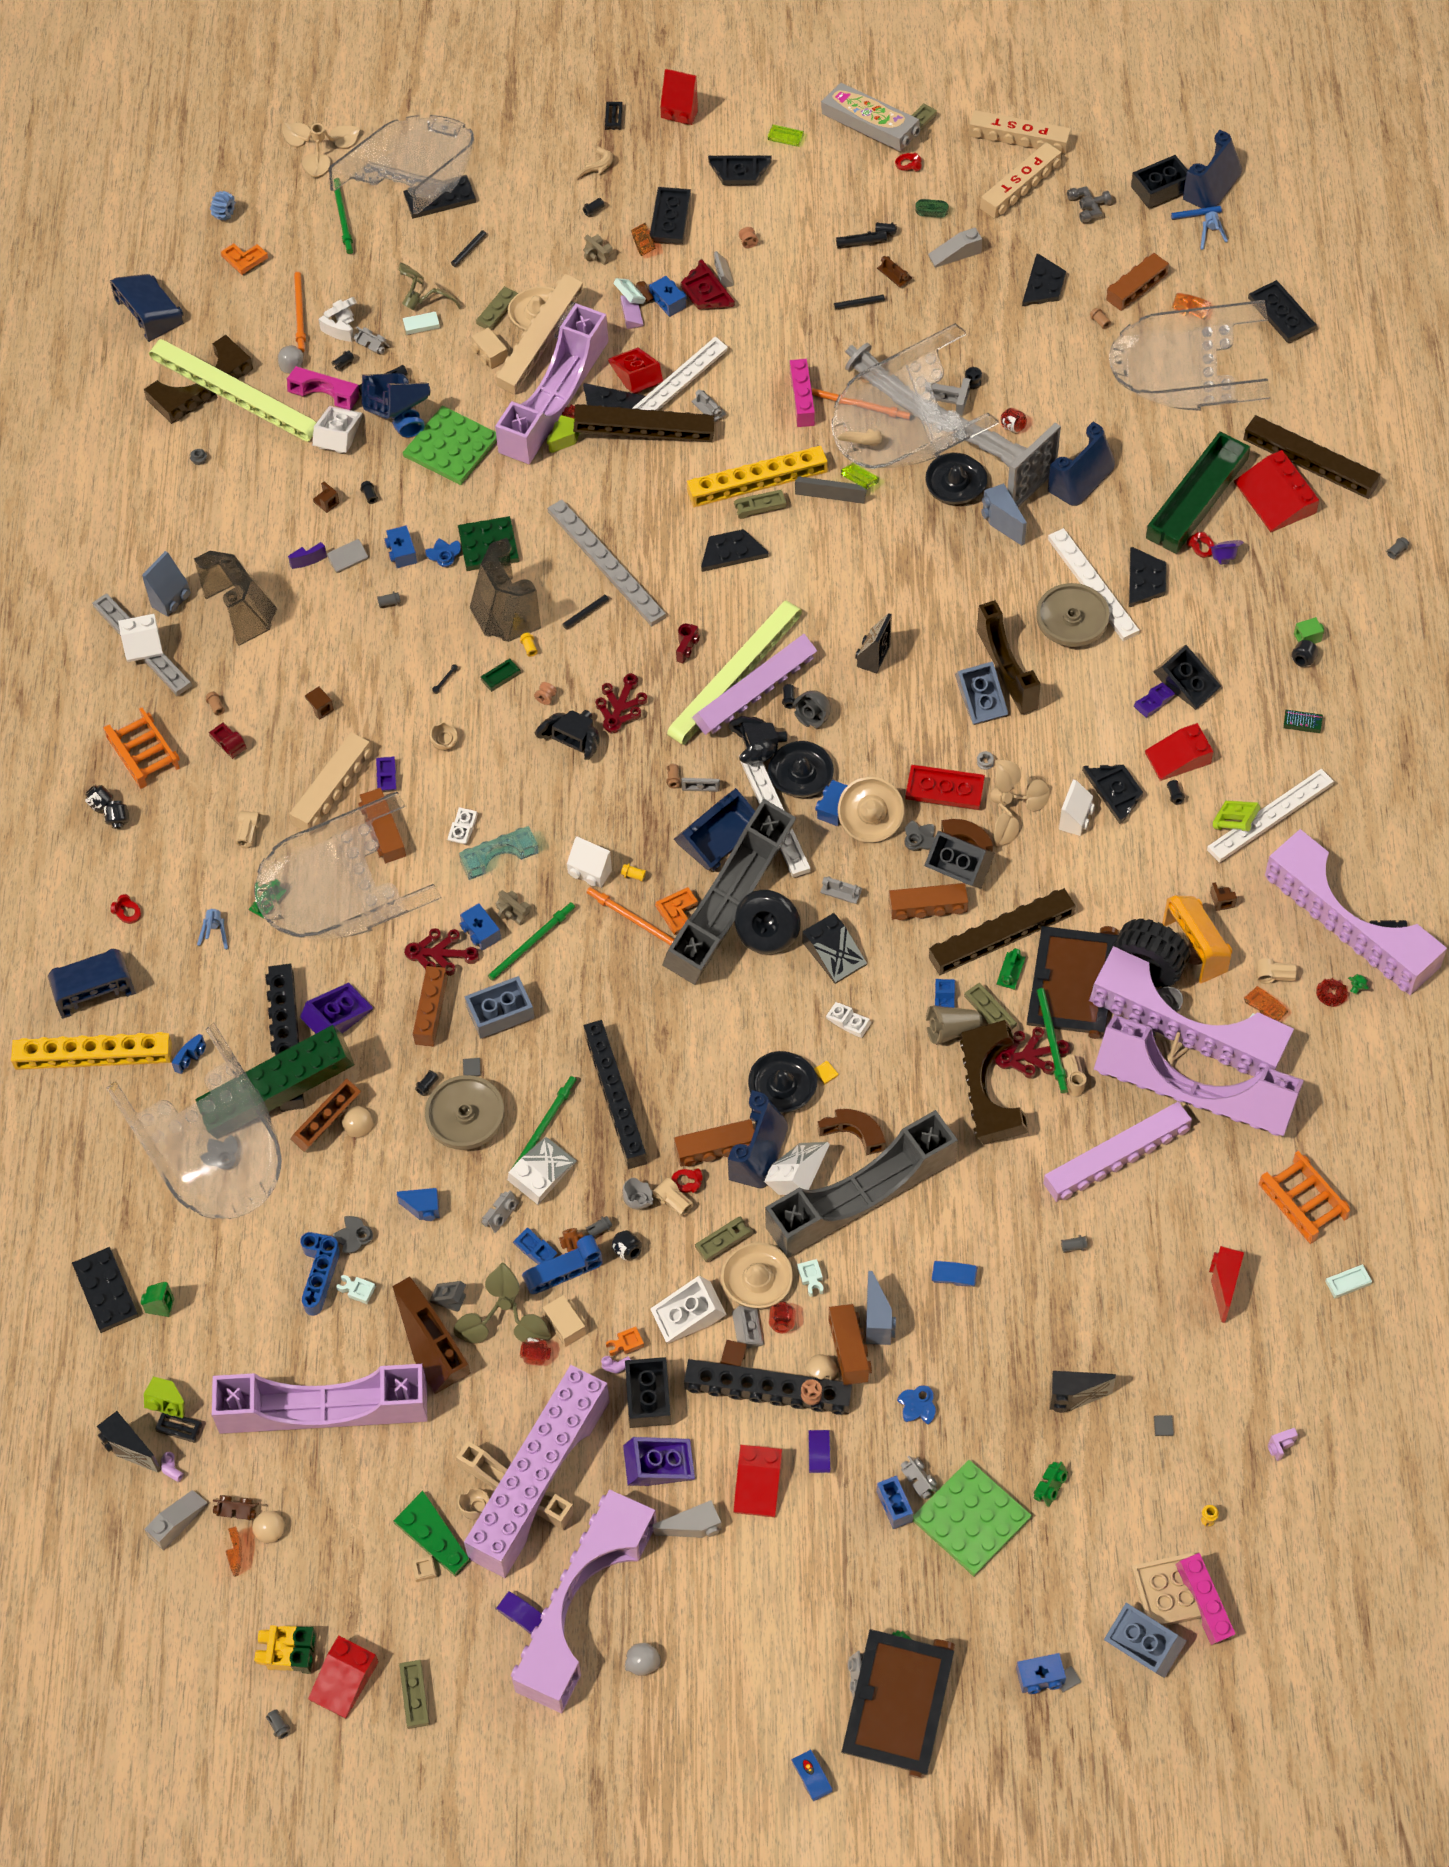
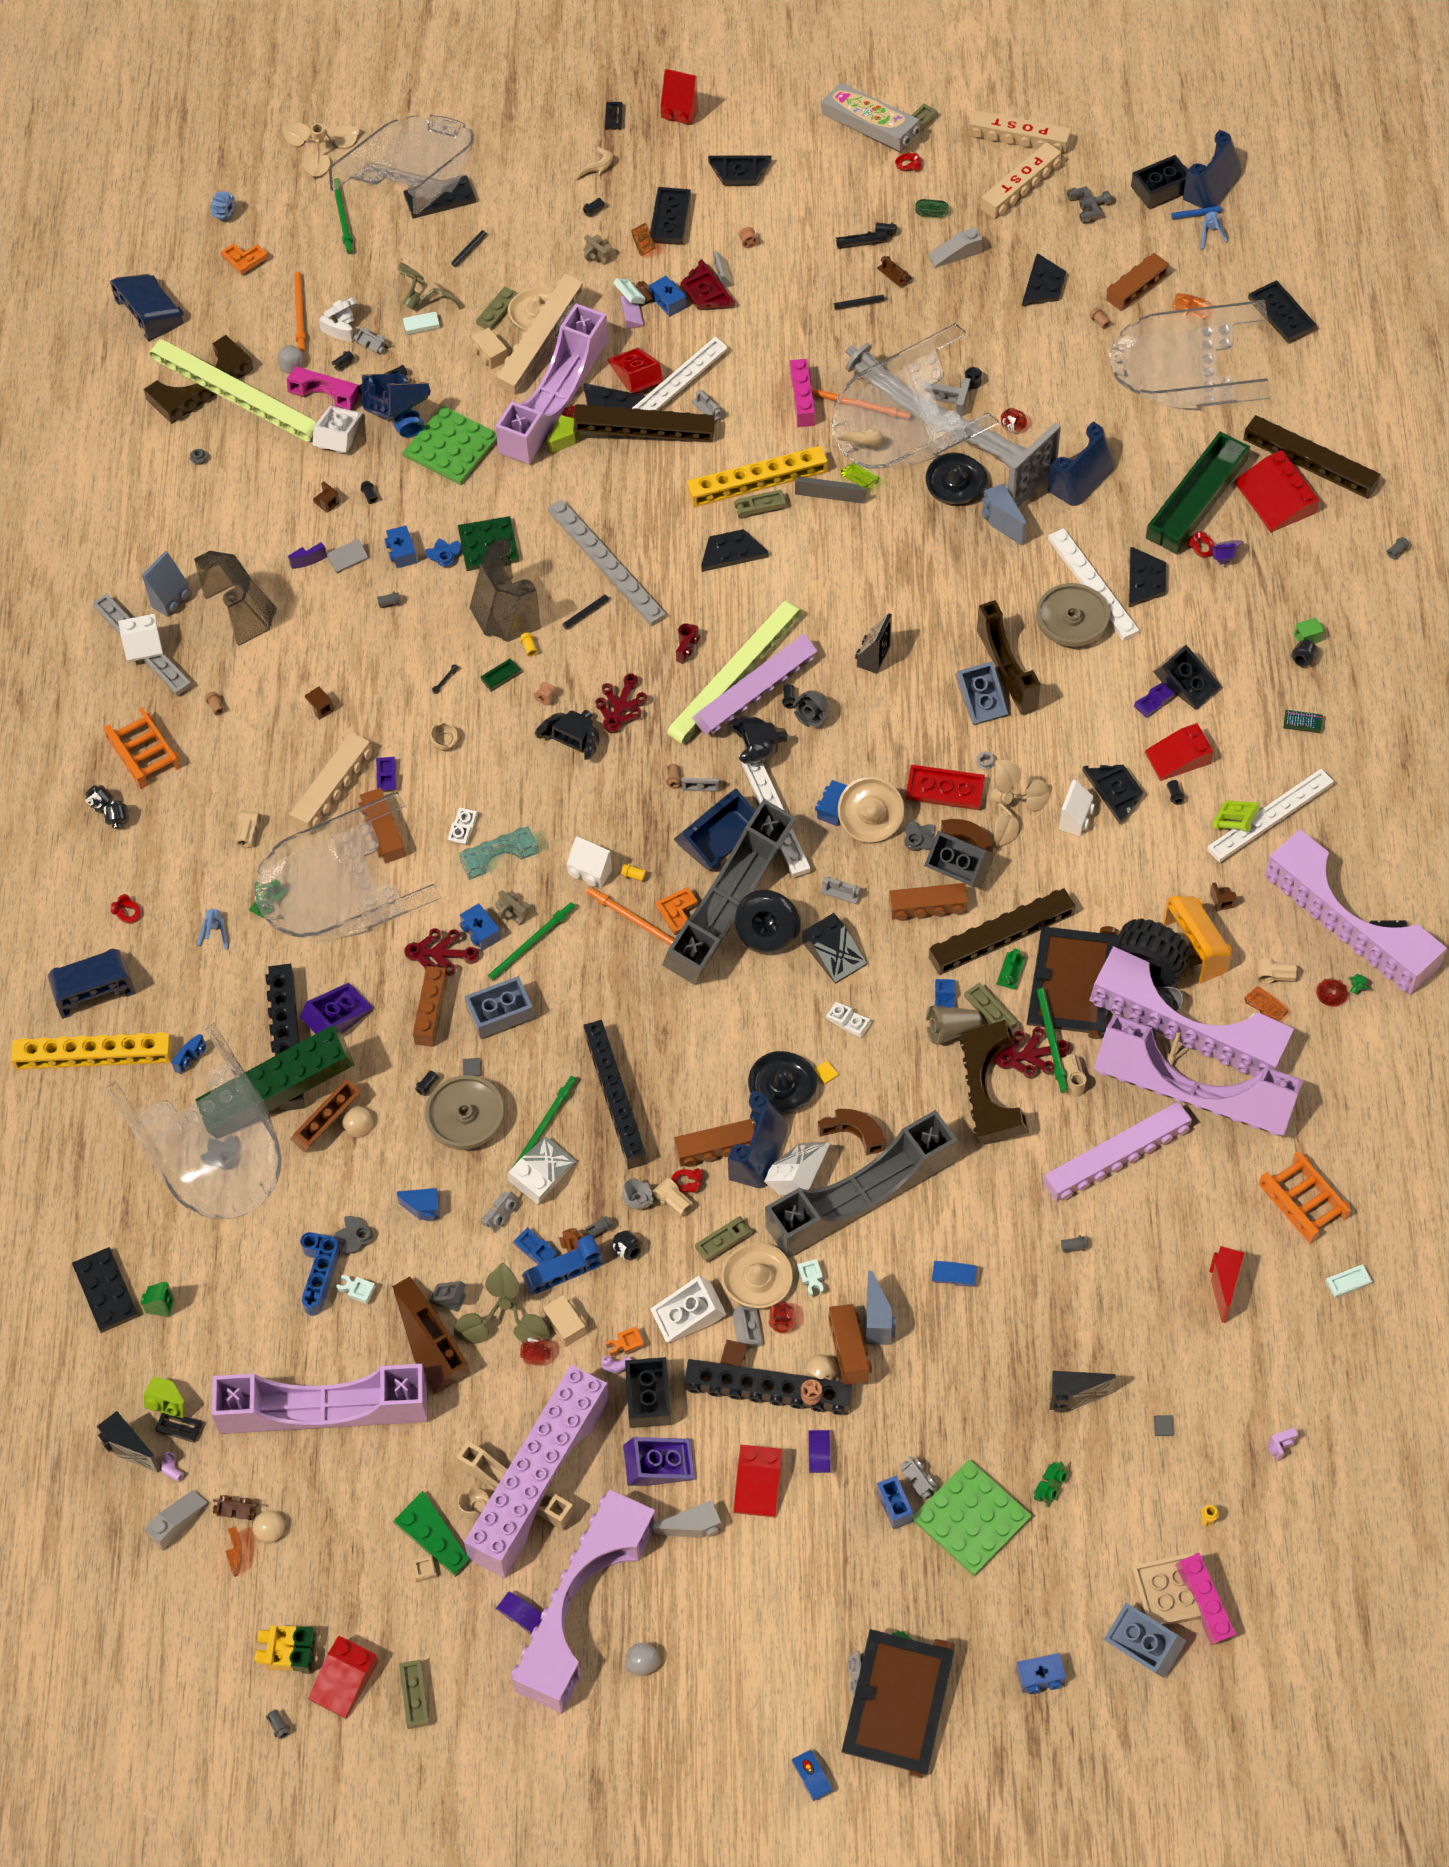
(228, 740): dark red plate -> none
(785, 135): clear neon green tile -> none
(801, 769): black hat -> none
(917, 1407): blue plate -> none
(1071, 1679): dark grey piece -> none

